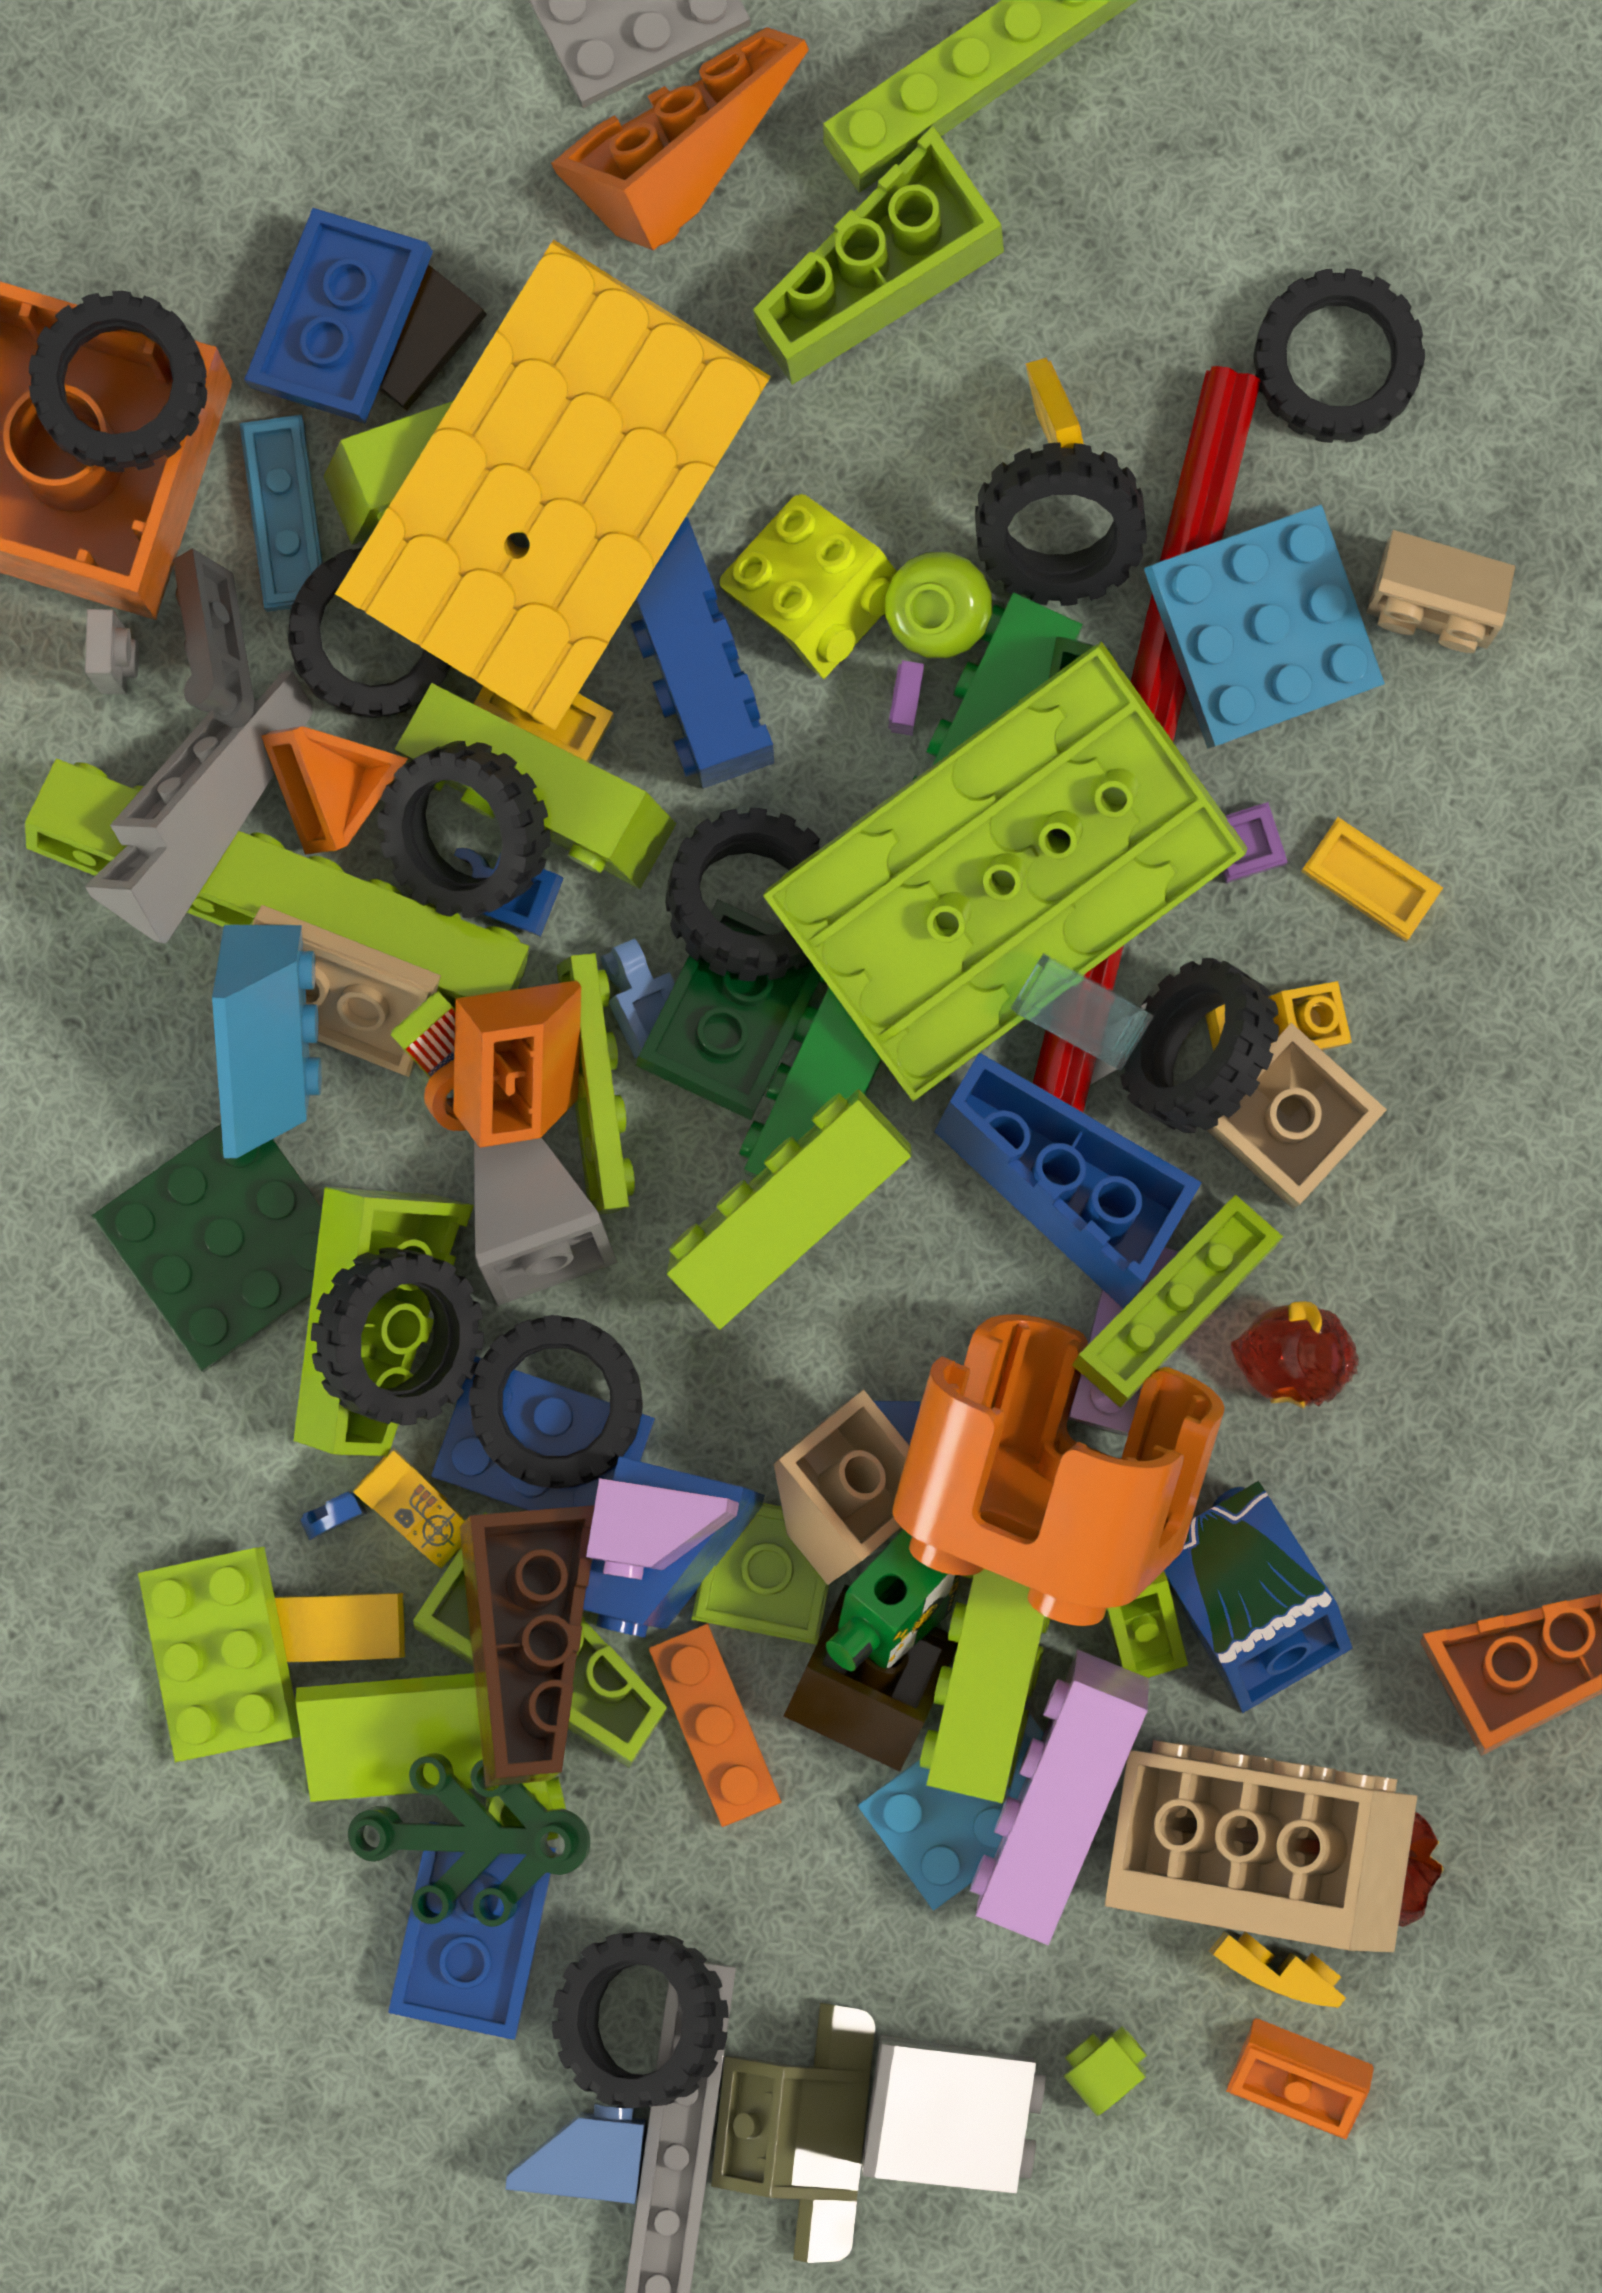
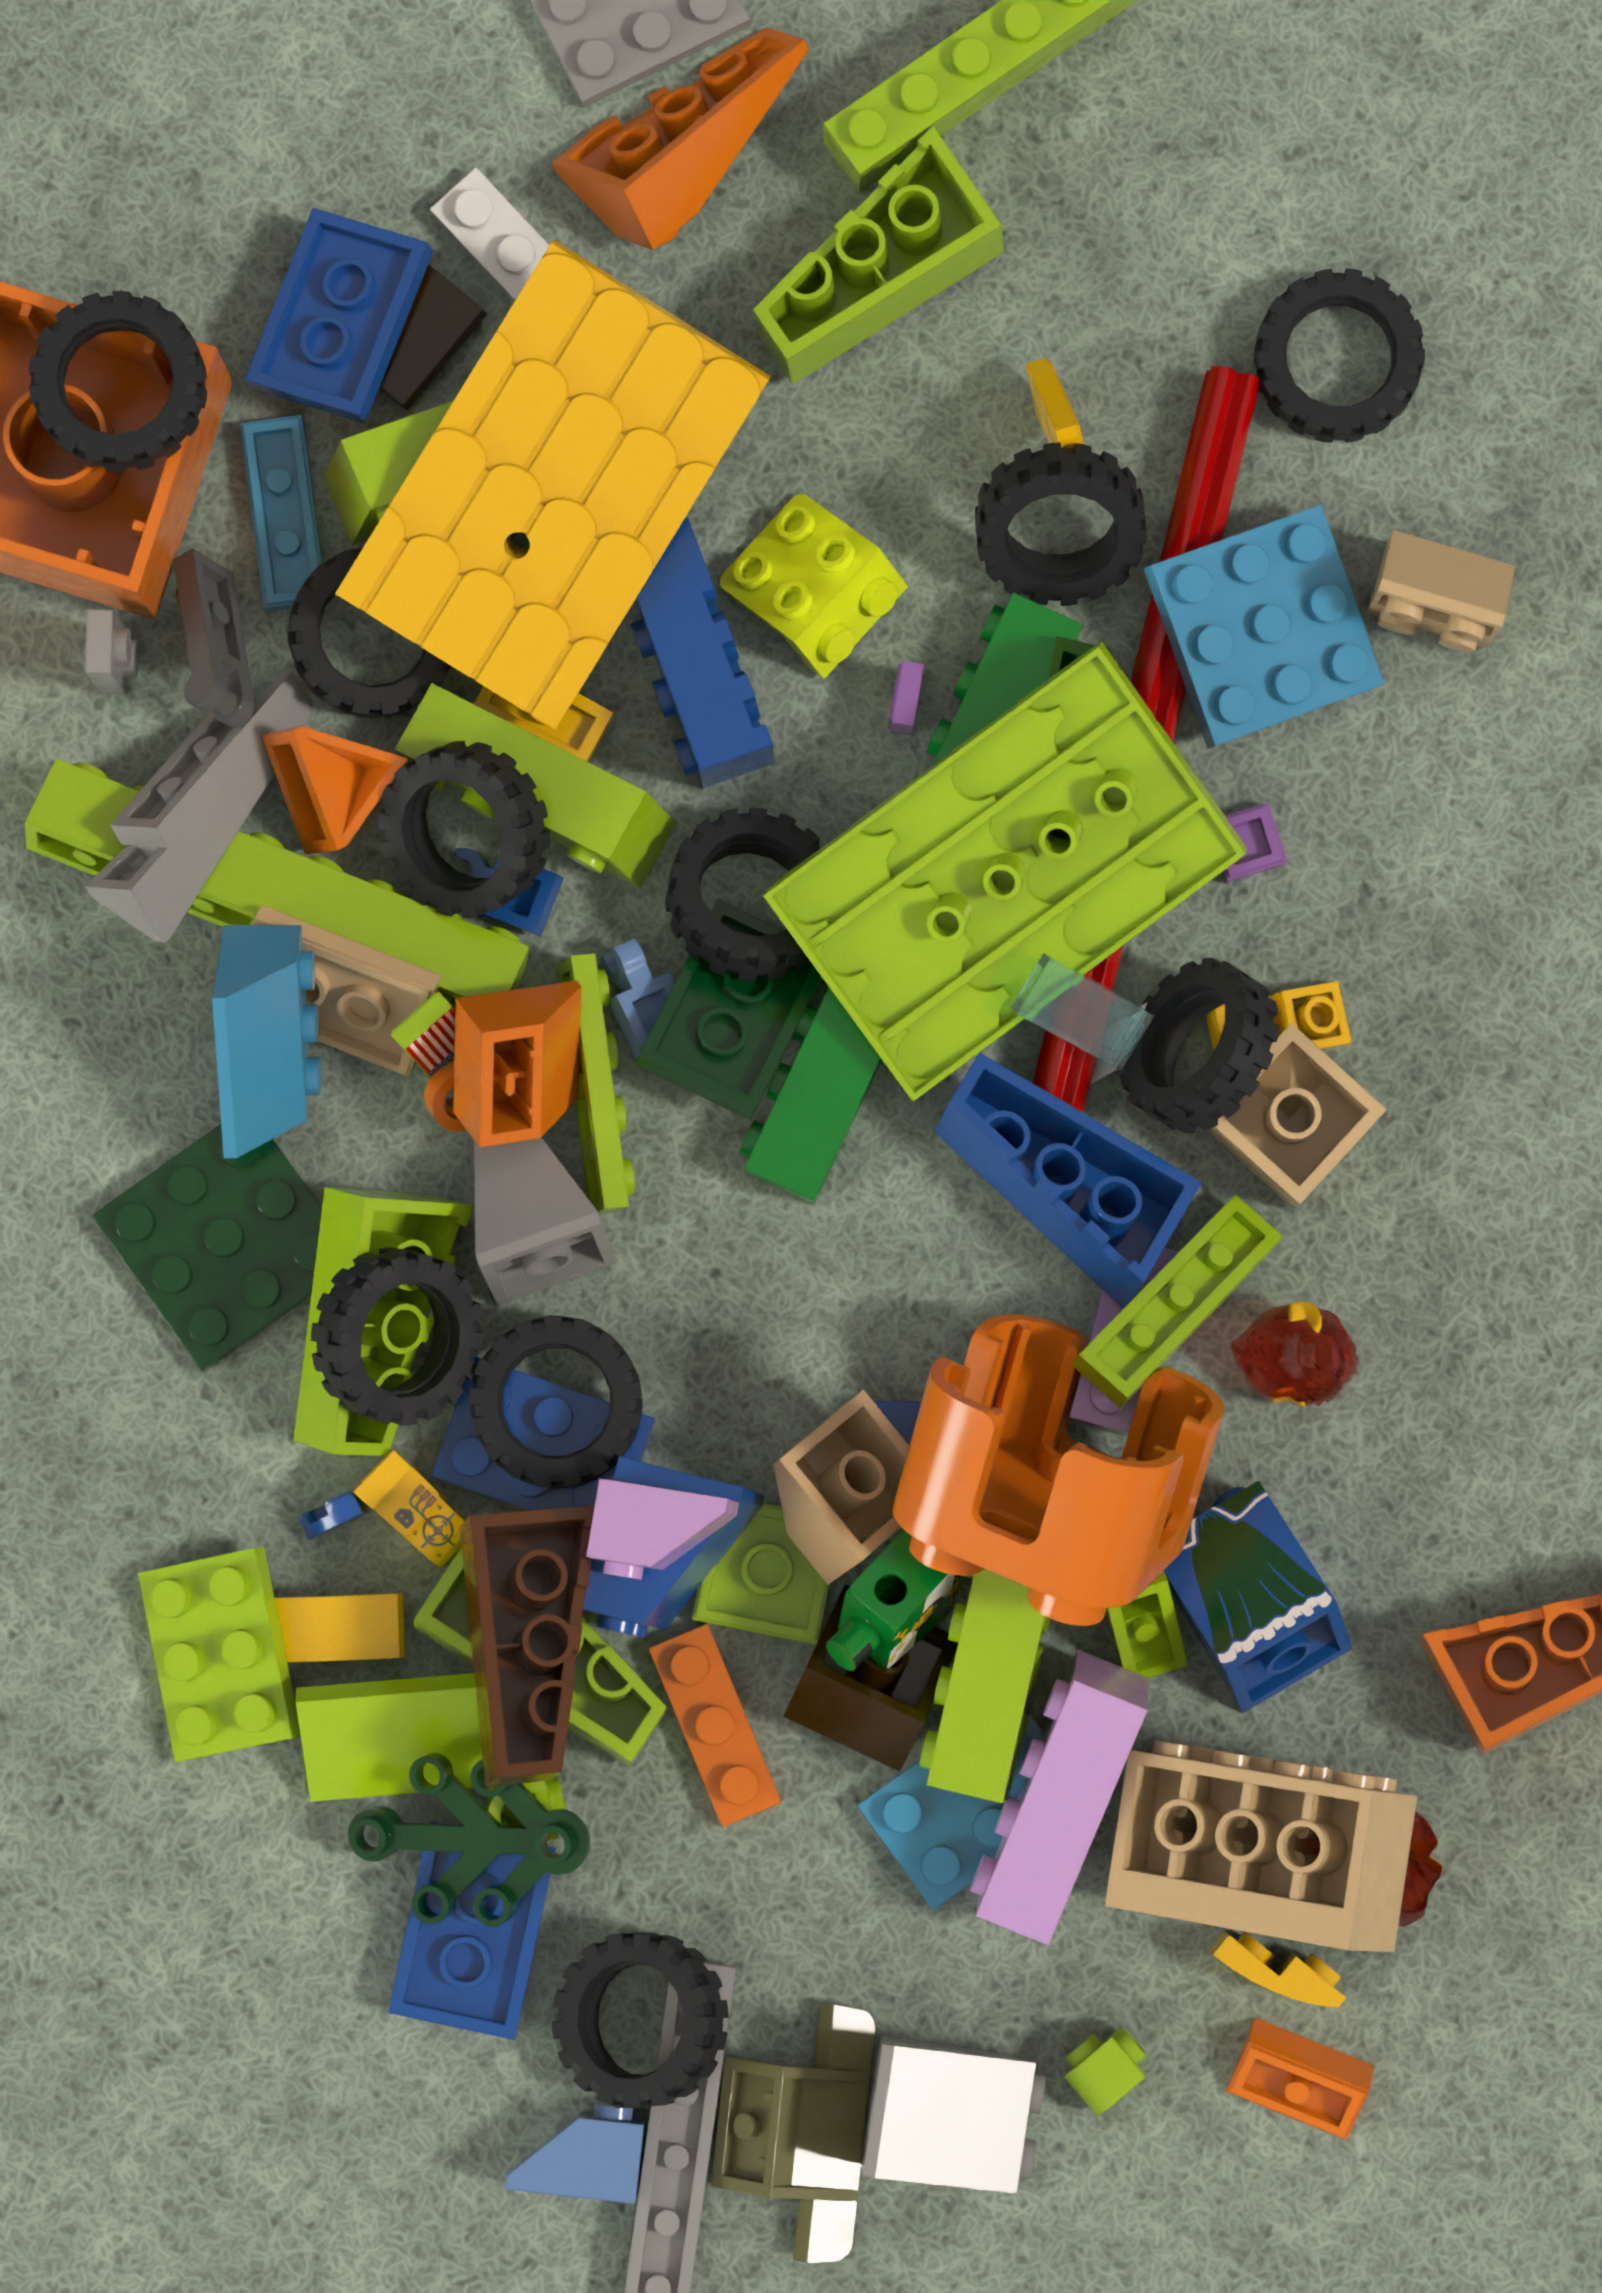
(491, 232): none -> white plate
(786, 1207): lime wedge -> none
(938, 604): lime piece -> none
(1372, 879): yellow tile -> none

